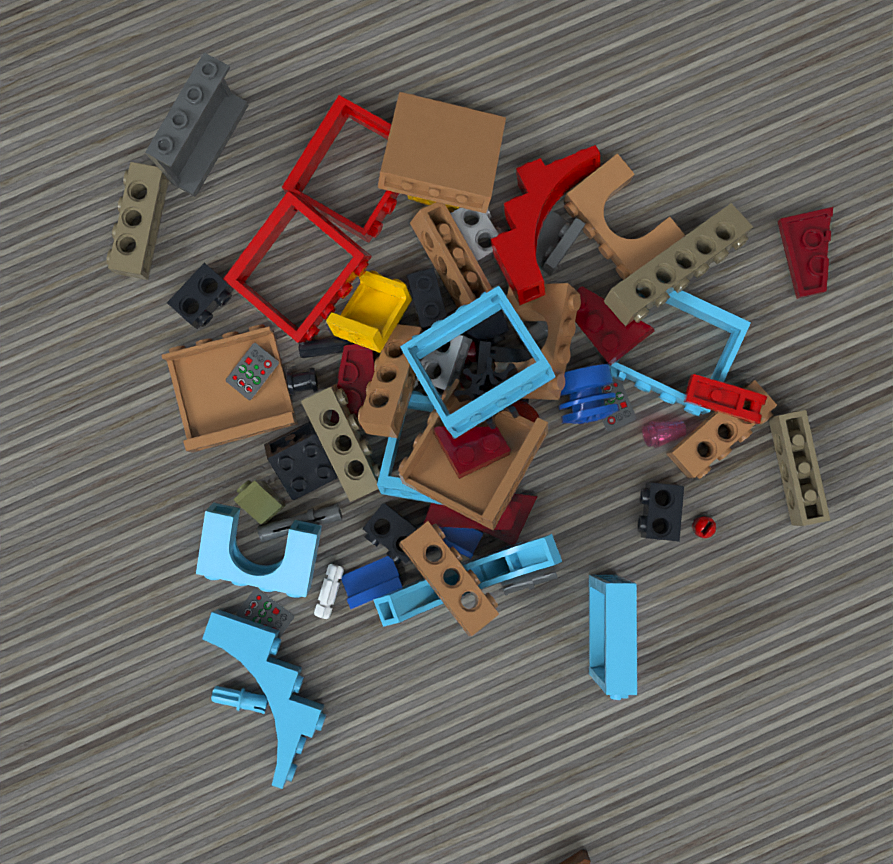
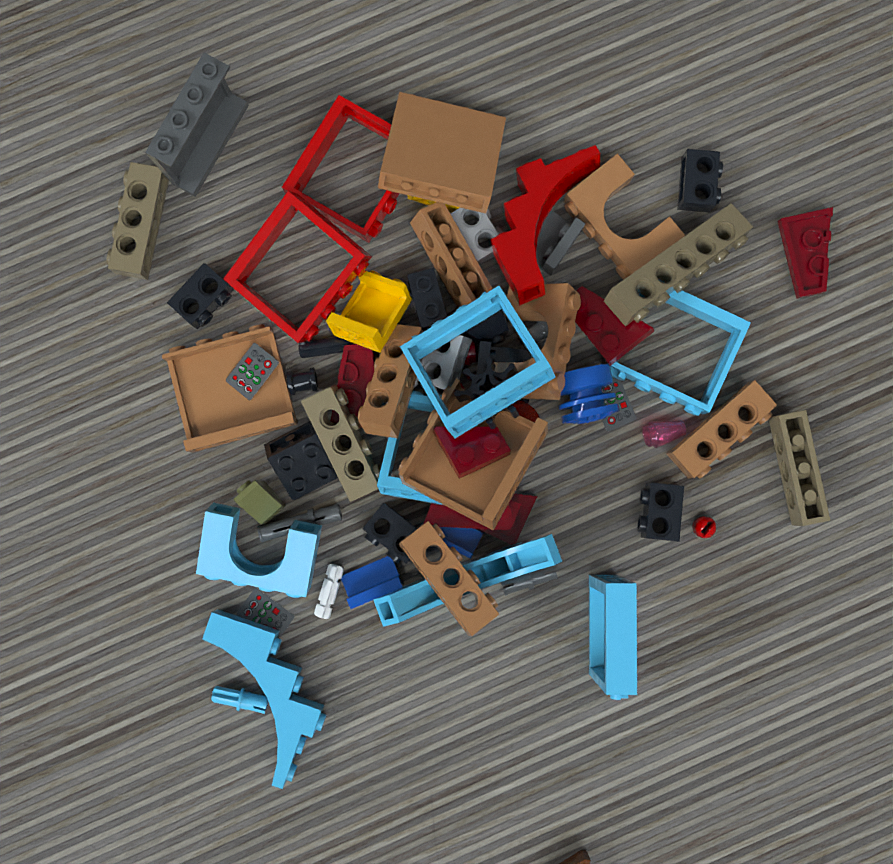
(693, 179): none -> black brick
(724, 398): red plate -> none

